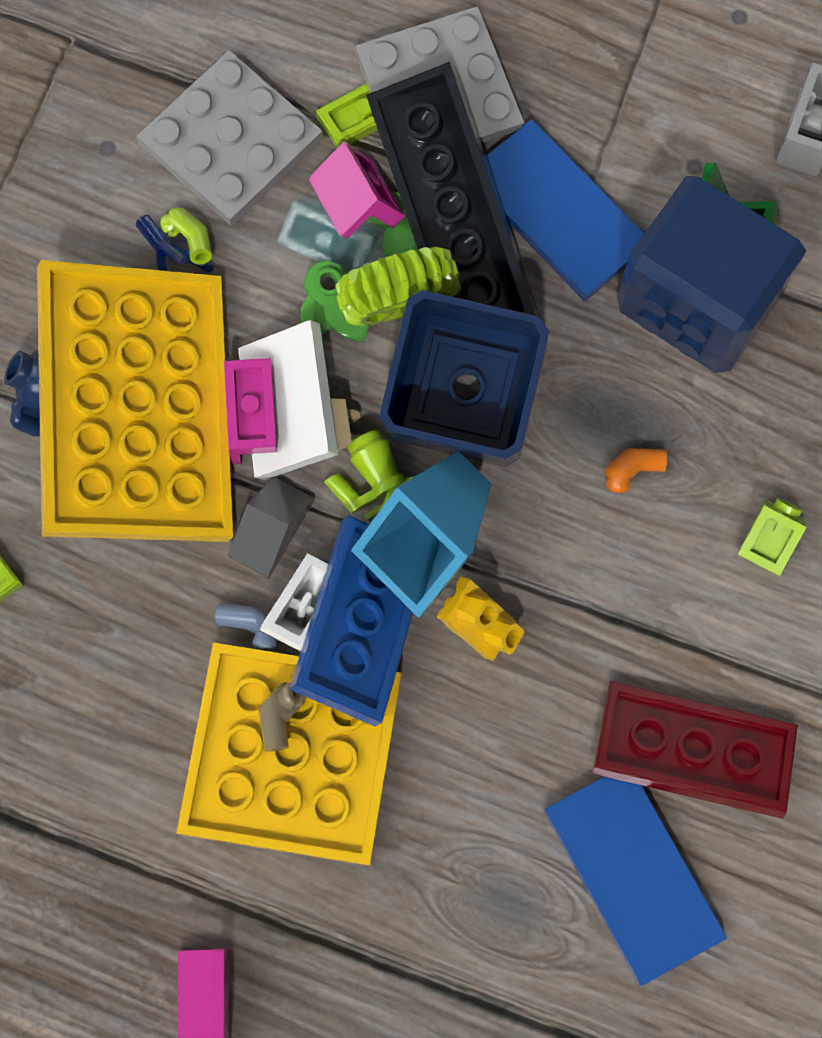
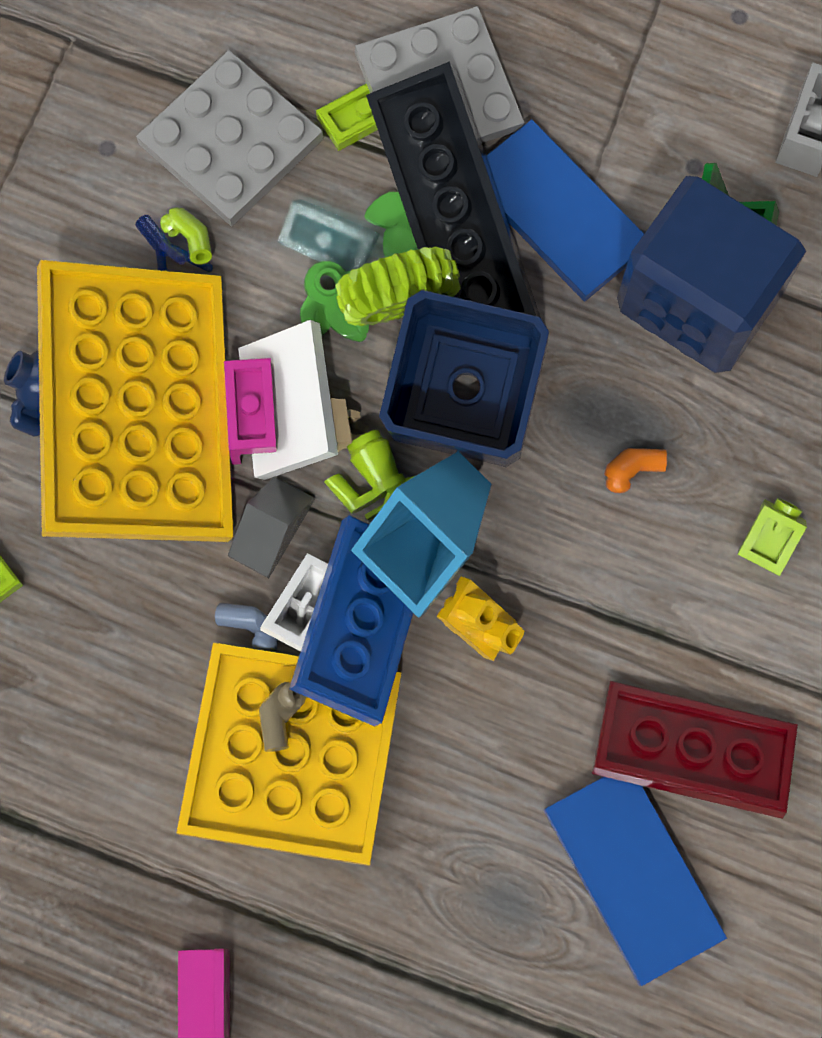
(354, 191): panel -> none

